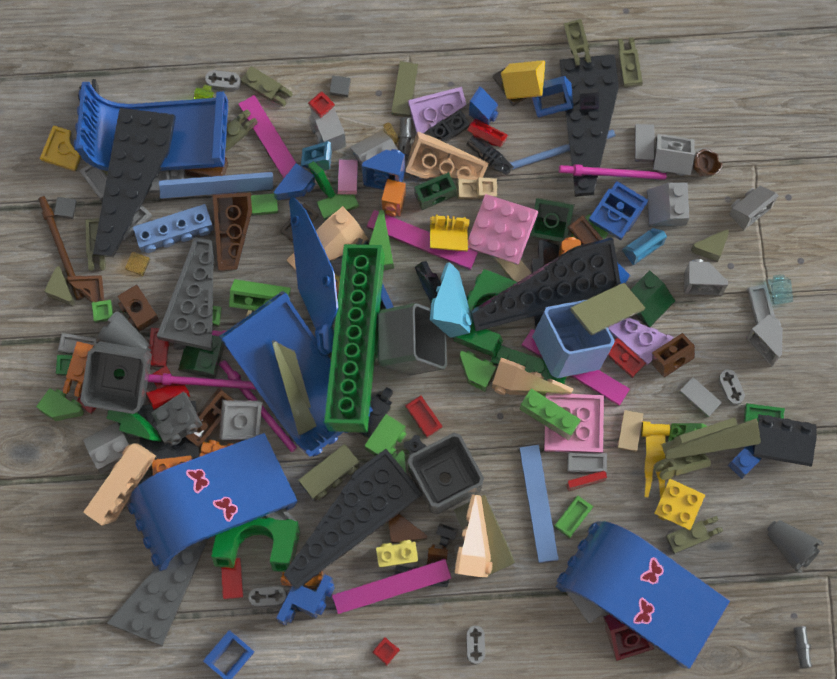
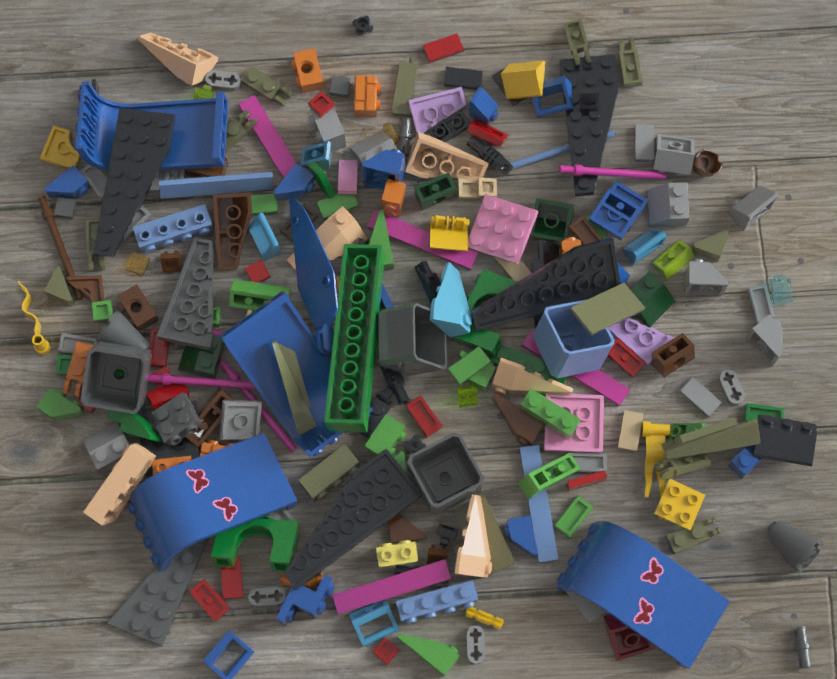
(41, 345): none -> yellow flag
(68, 185): none -> blue slope
(171, 262): none -> reddish brown tile
(183, 62): none -> light nougat wedge
(209, 600): none -> red plate
(257, 272): none -> red tile
(264, 237): none -> dark azure tile
(307, 60): none -> orange brick
(363, 20): none -> black plate
(366, 96): none -> orange brick
(369, 613): none -> dark azure tile
(396, 383): none -> black hinge
(434, 653): none -> bright green slope
(437, 601): none -> medium blue brick
(443, 48): none -> red tile
(463, 78): none -> black tile
(467, 396): none -> clear neon green tile
(469, 365): none -> bright green tile
(484, 617): none -> yellow axle
(521, 423): none -> reddish brown slope
(522, 534): none -> blue slope
(548, 475): none -> bright green slope
(673, 259): none -> lime slope

